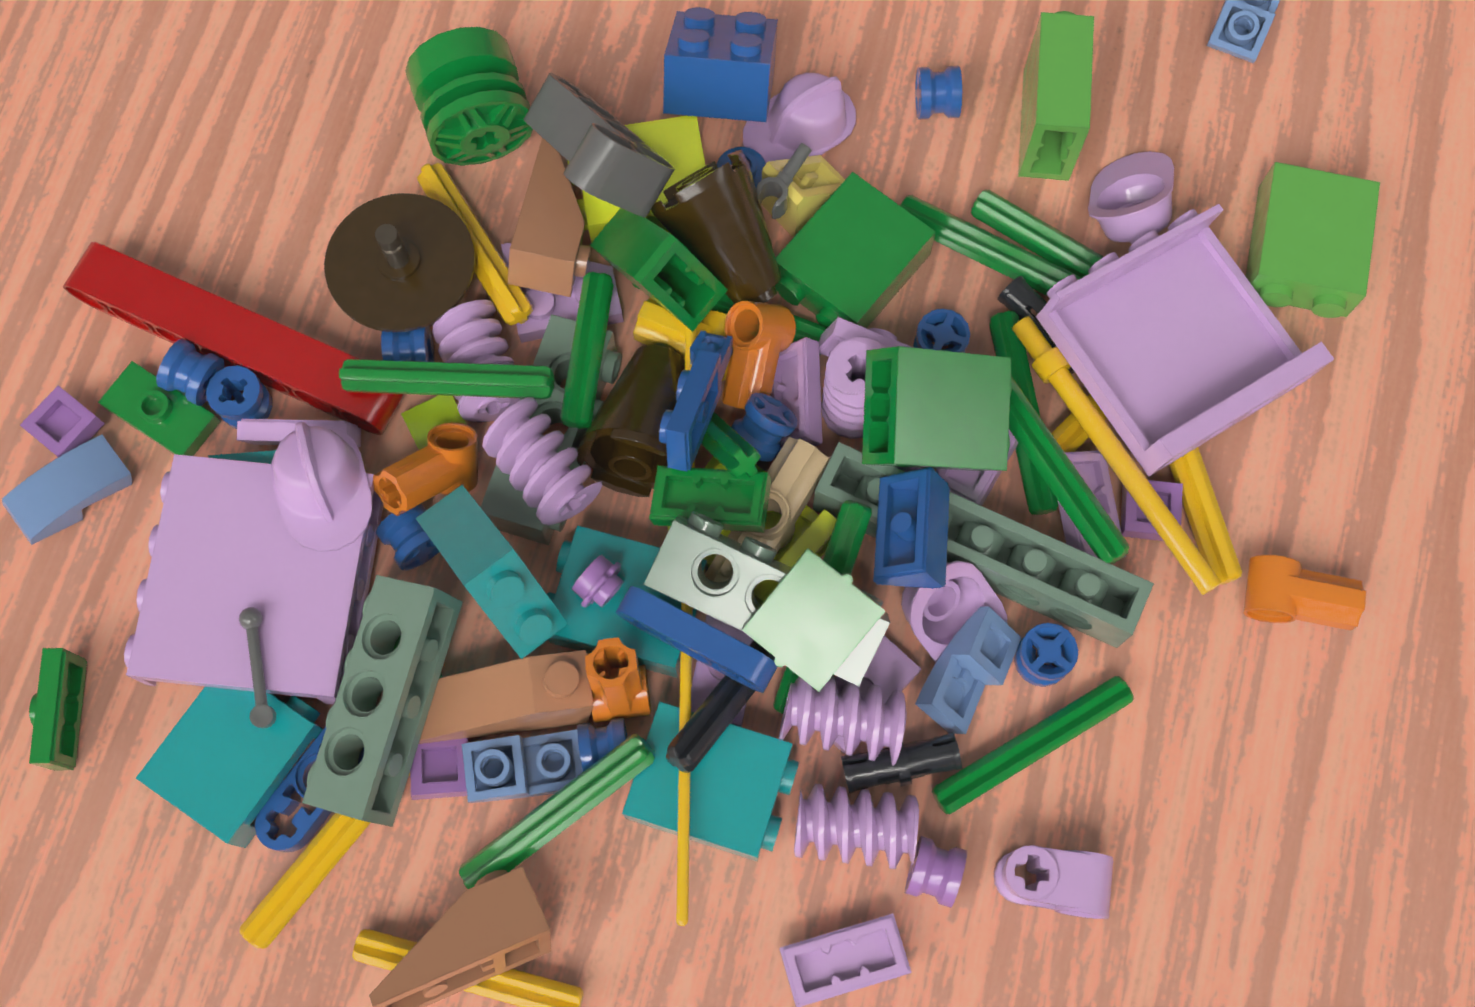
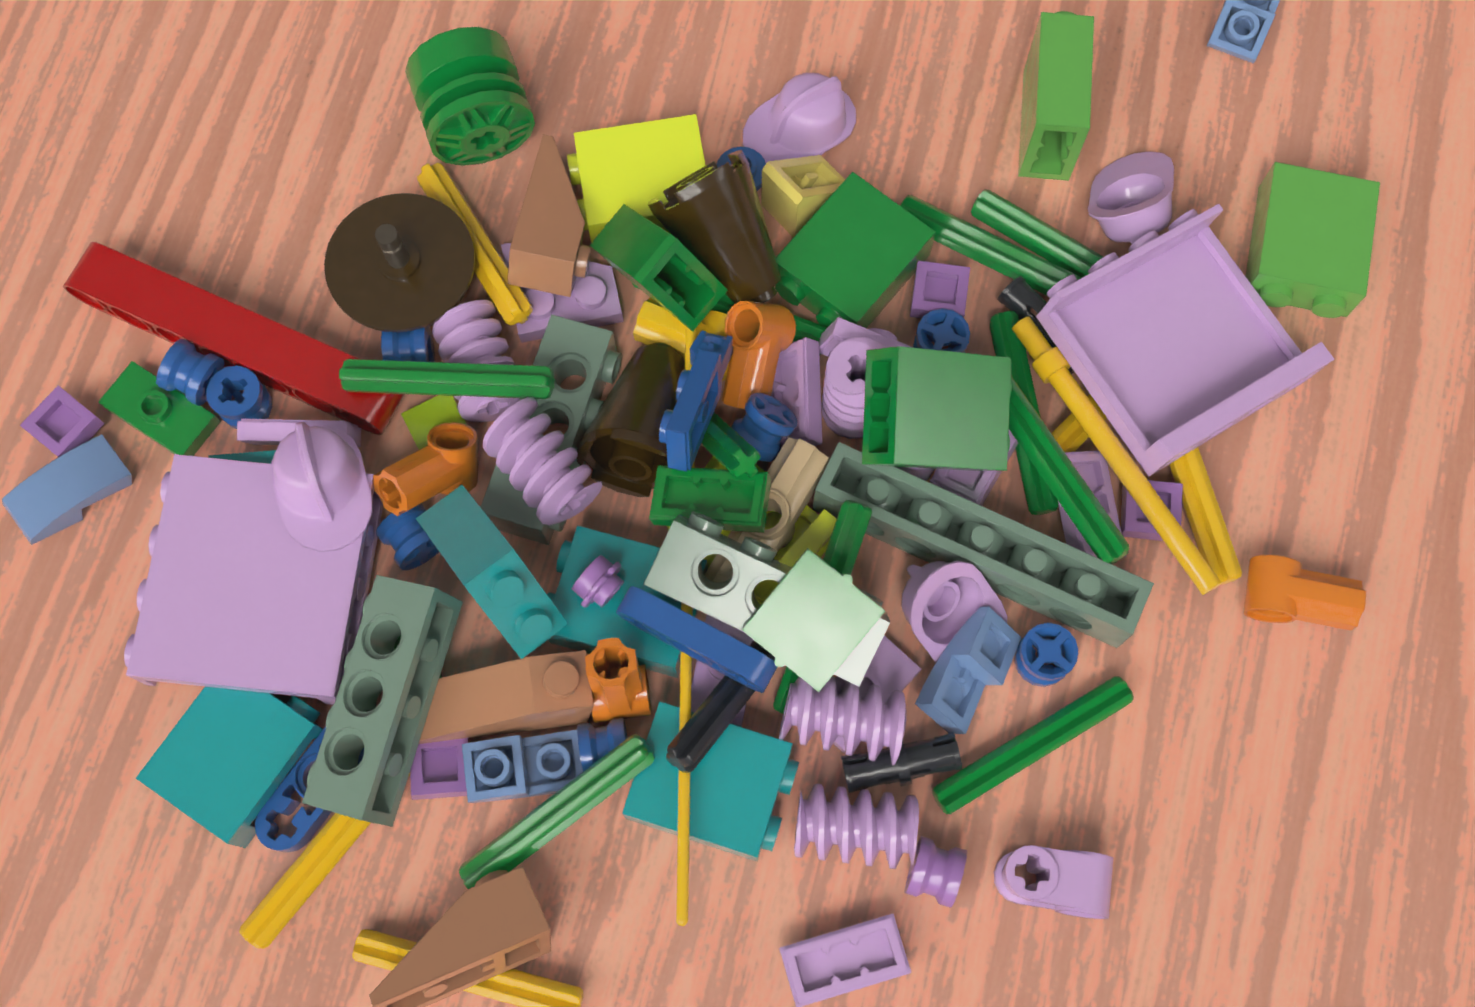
(57, 710): green plate -> none
(262, 714): dark grey hinge -> none
(587, 350): green axle -> none
(600, 150): dark grey beam -> none
(720, 65): blue brick -> none
(779, 185): dark grey hand -> none
(912, 530): blue slope -> none
(938, 92): blue wheel -> none
(939, 288): none -> medium lavender plate

